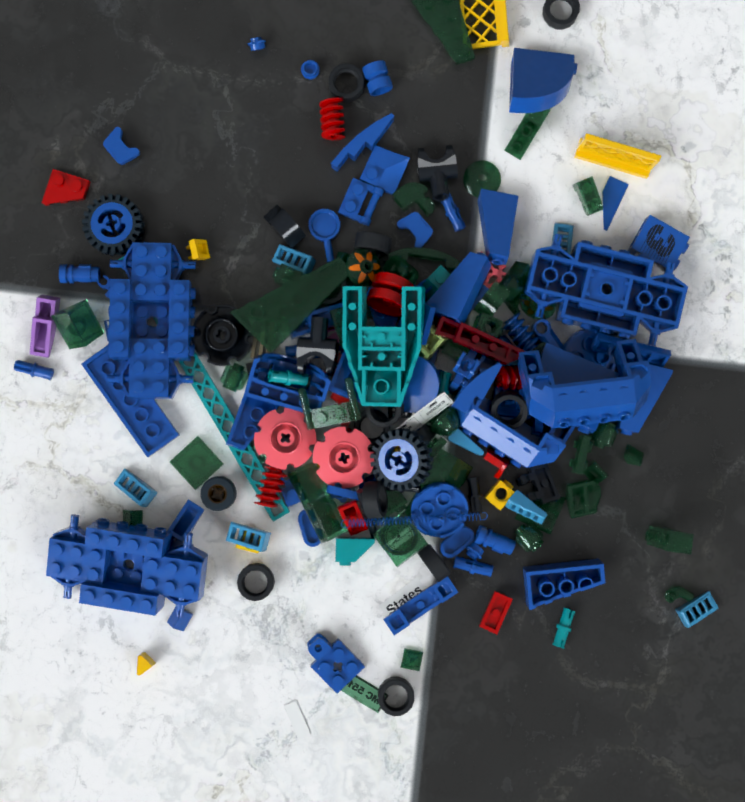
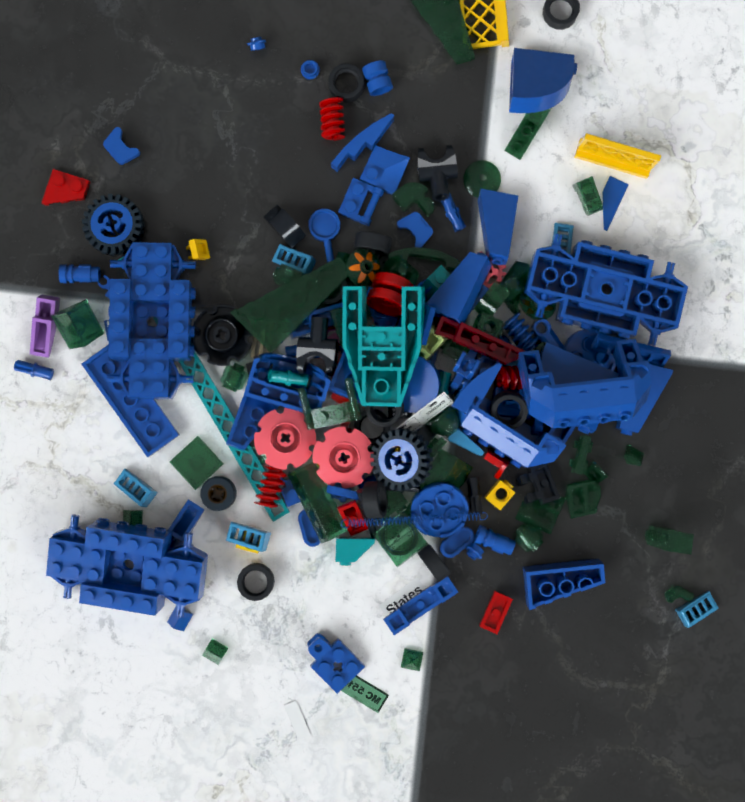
(144, 663): yellow slope -> none
(215, 651): none -> clear green slope
(399, 710): black tyre -> none
(473, 566): blue pin -> none
(522, 505): dark azure slope -> none
(563, 628): teal pin -> none
(604, 435): clear green head -> none
(659, 242): blue panel -> none

